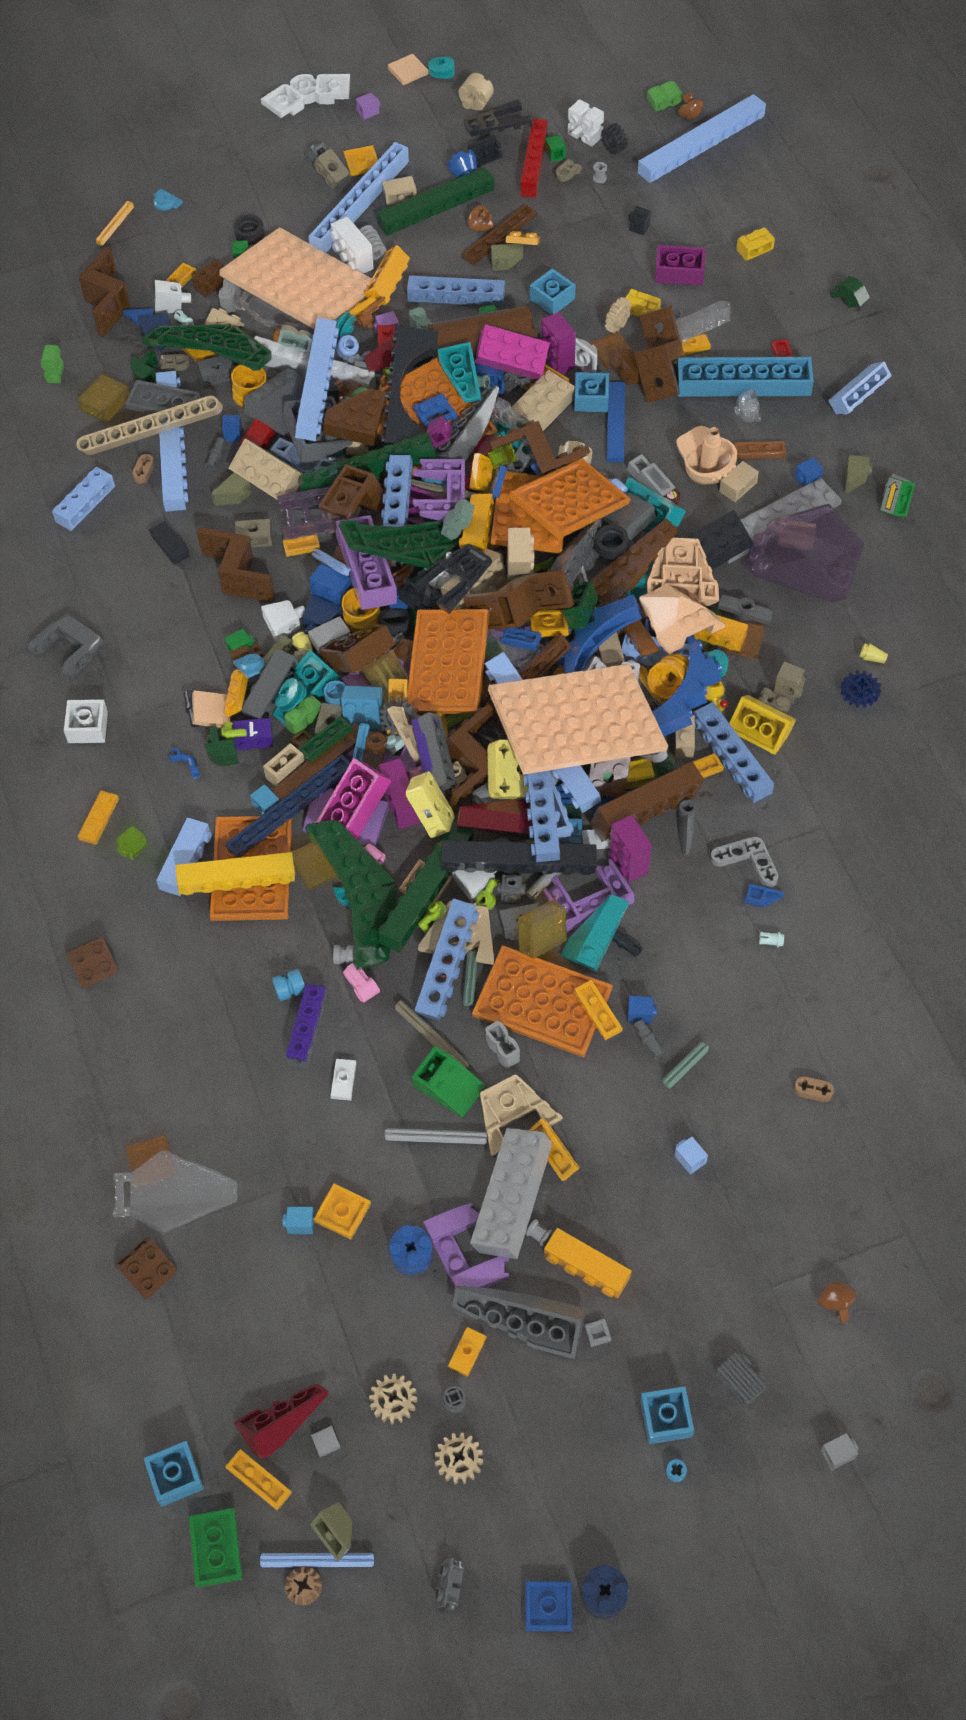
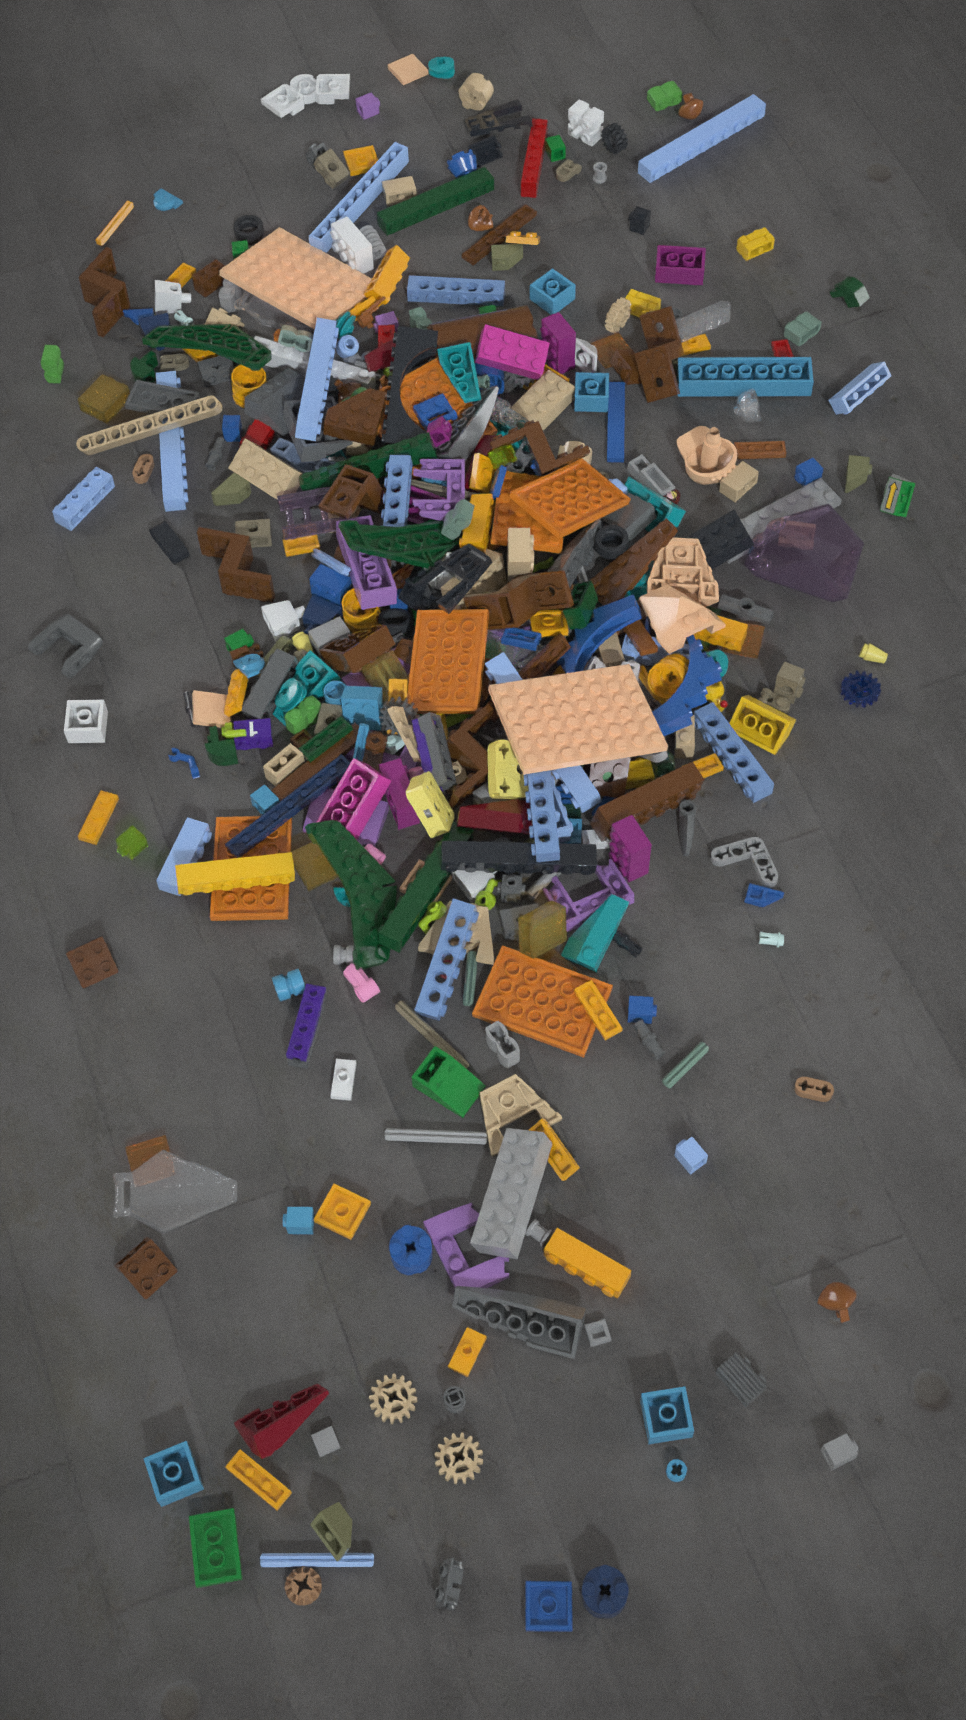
(802, 328): none -> sand green brick

